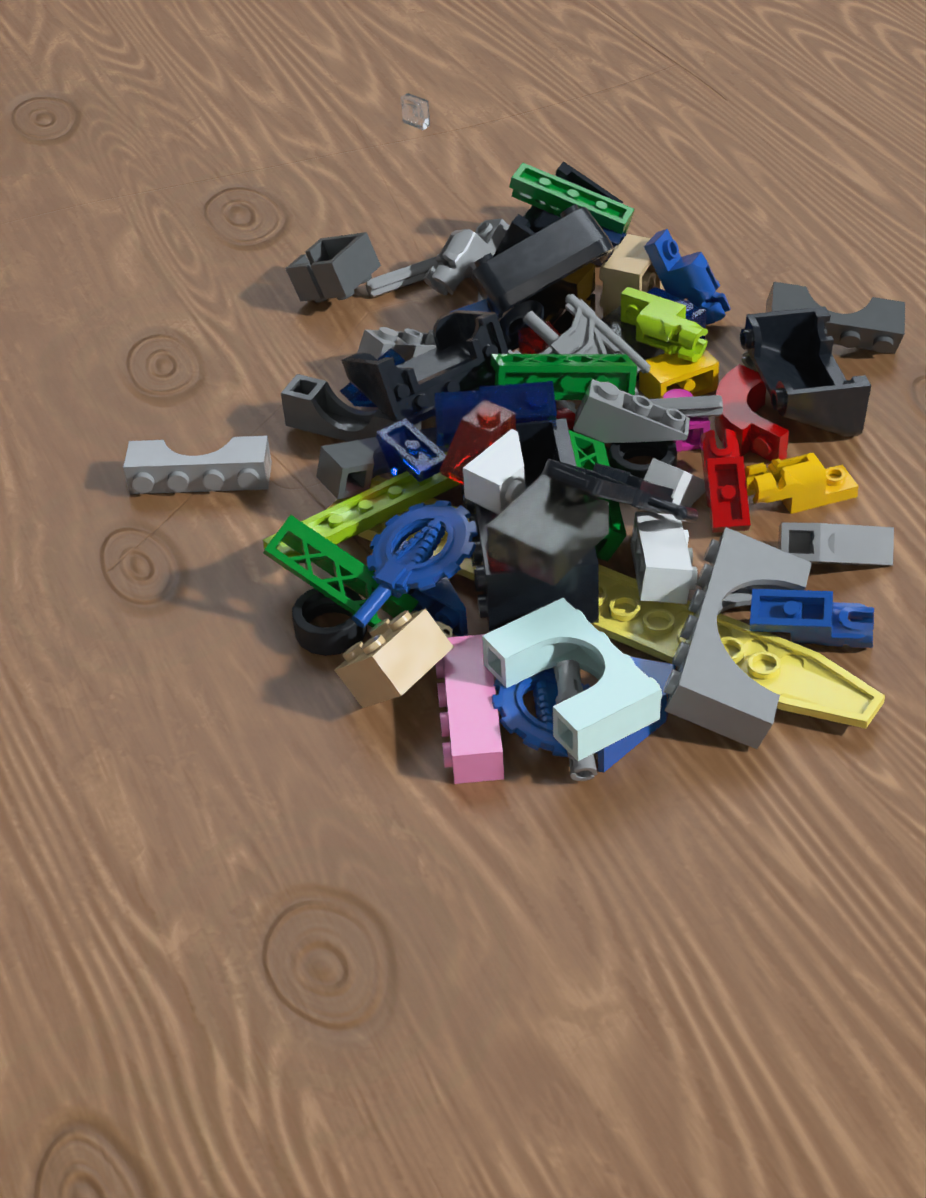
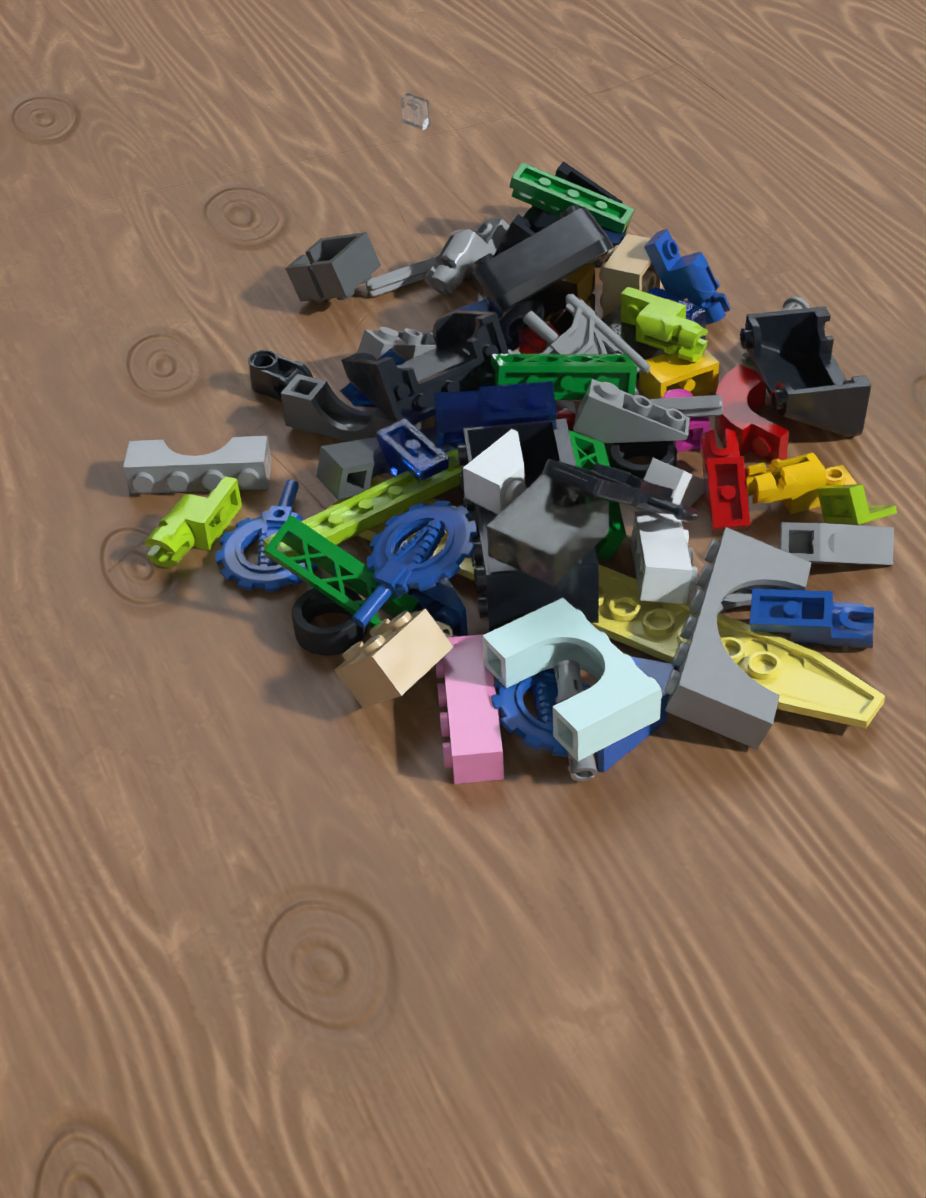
(194, 523): none -> lime plate
(268, 573): none -> blue bar
(273, 372): none -> black piece
(474, 435): clear red slope -> none
(849, 505): none -> lime panel
(875, 327): dark grey arch -> none

